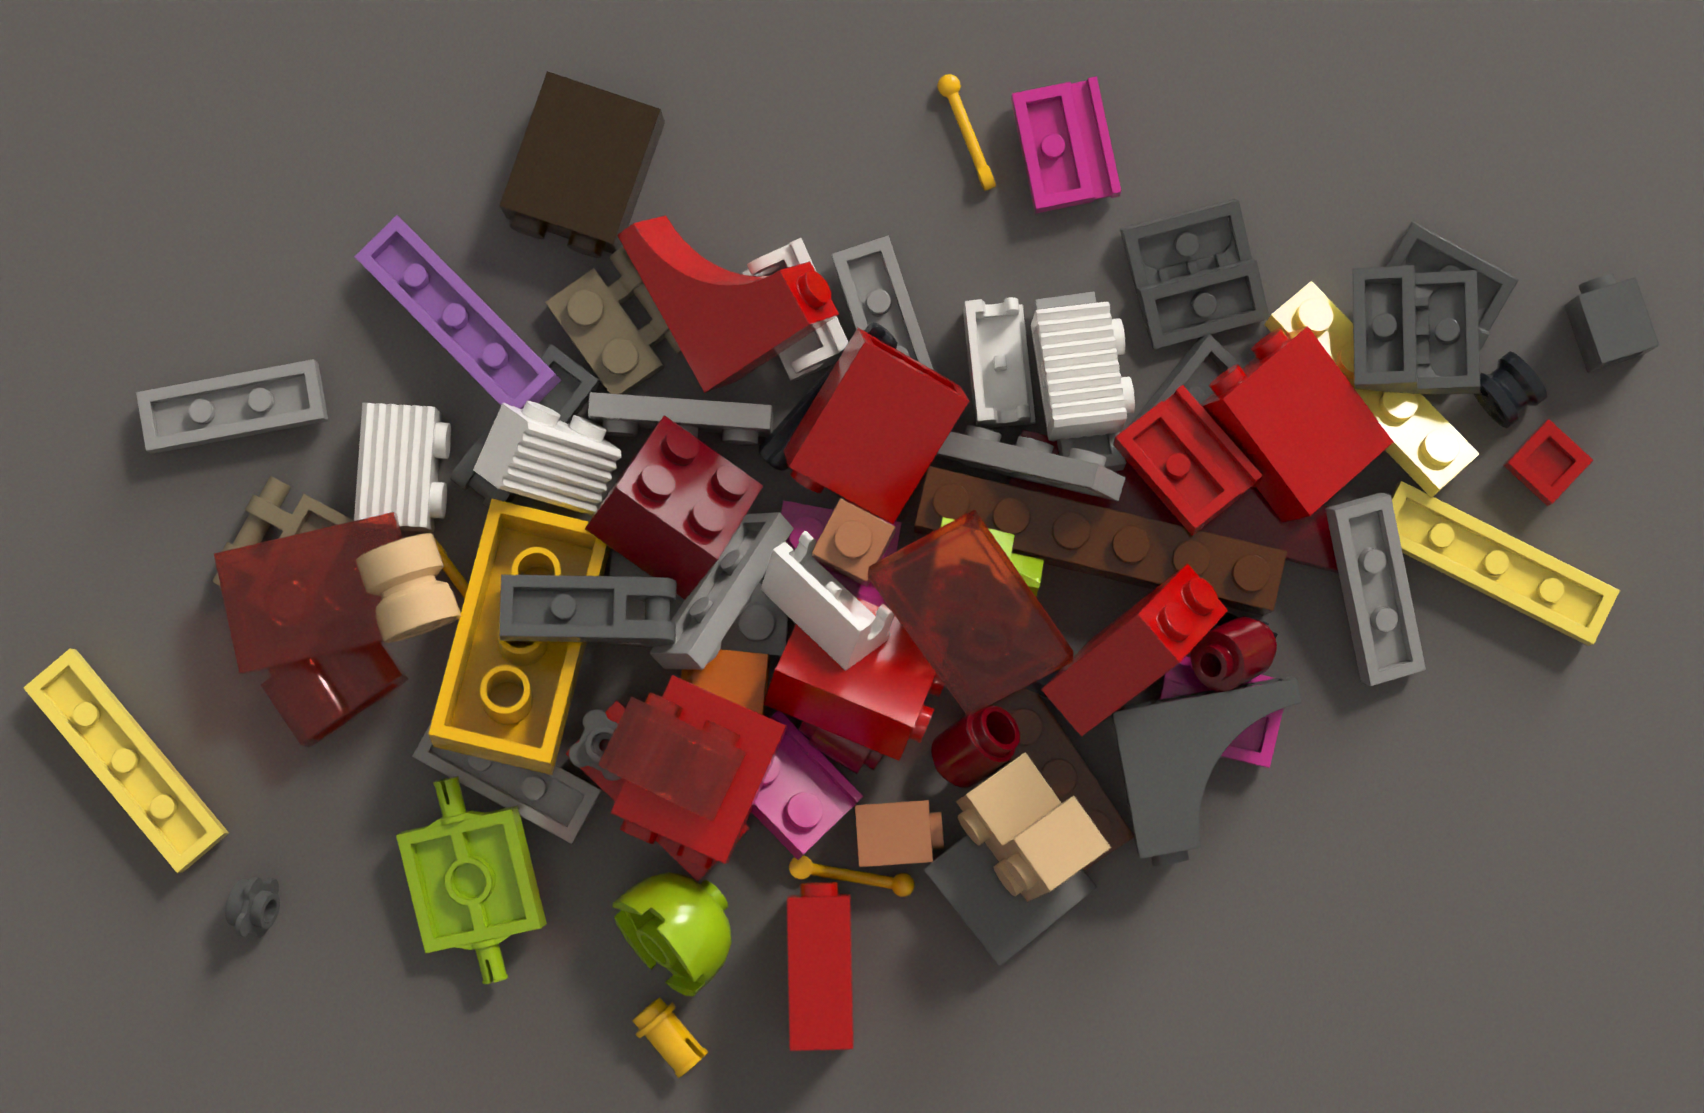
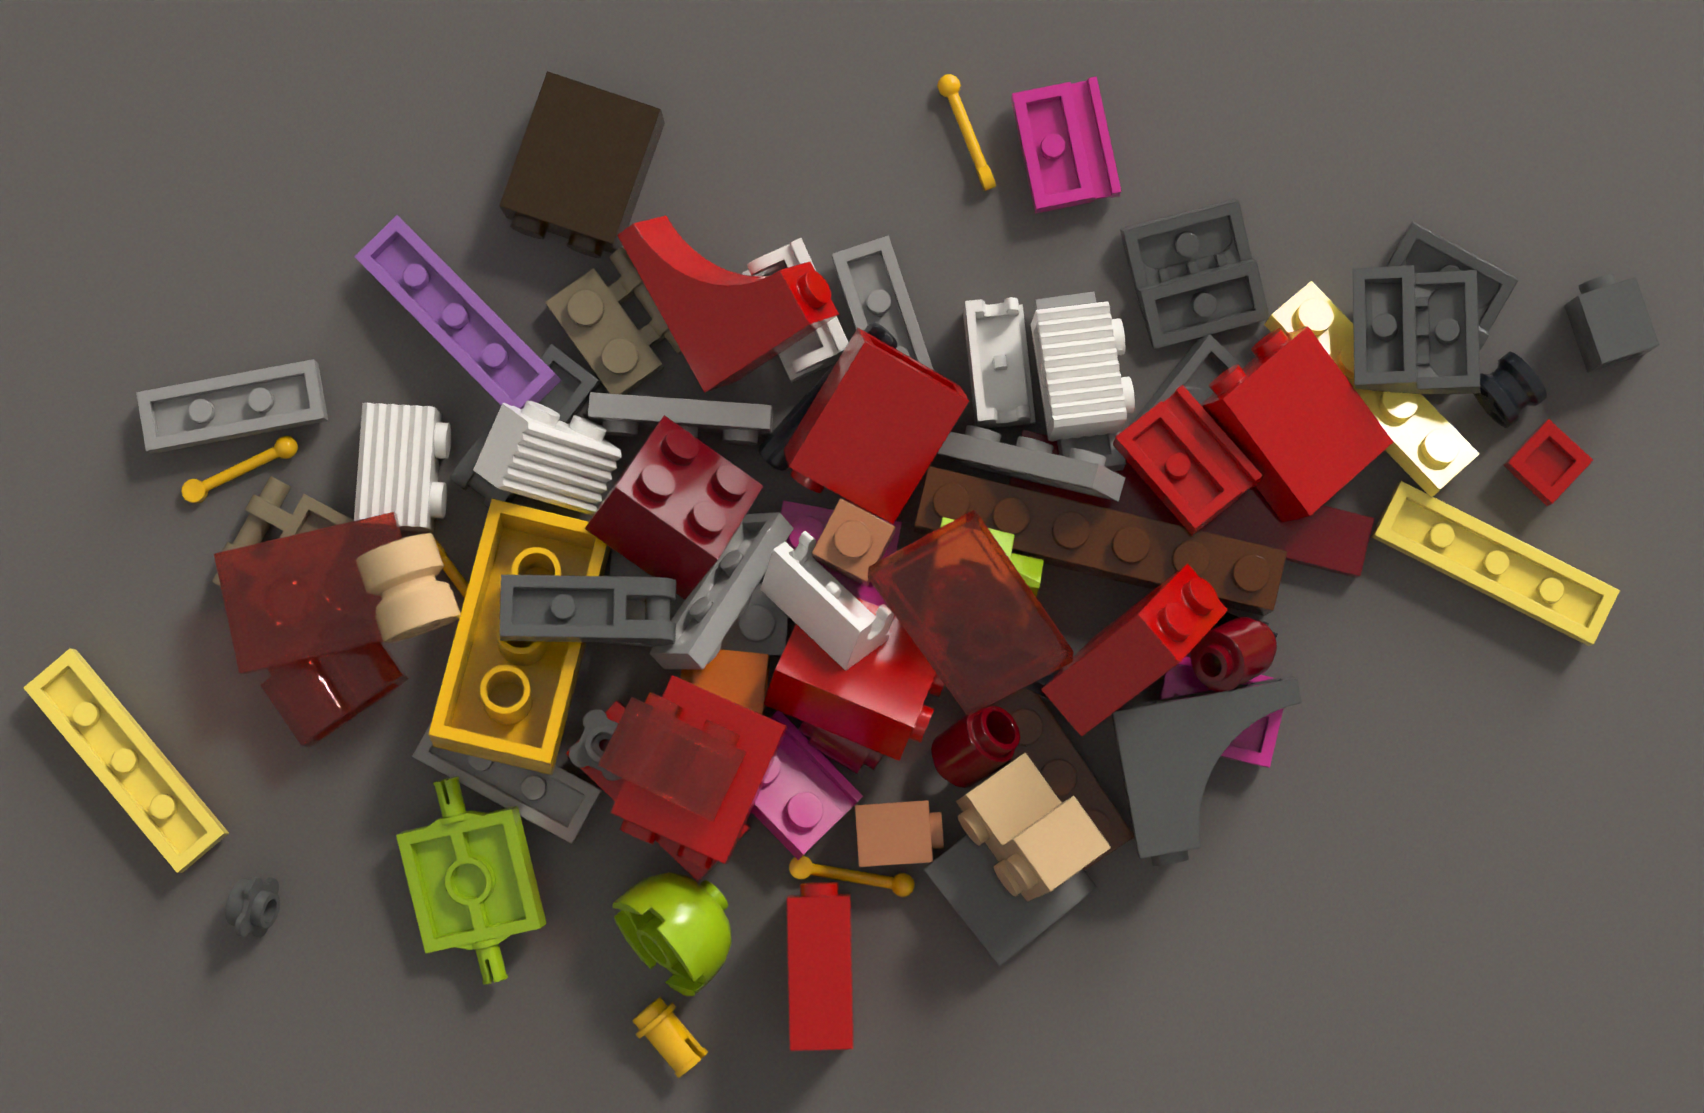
(197, 491): none -> yellow hinge
(1375, 588): light grey plate -> none

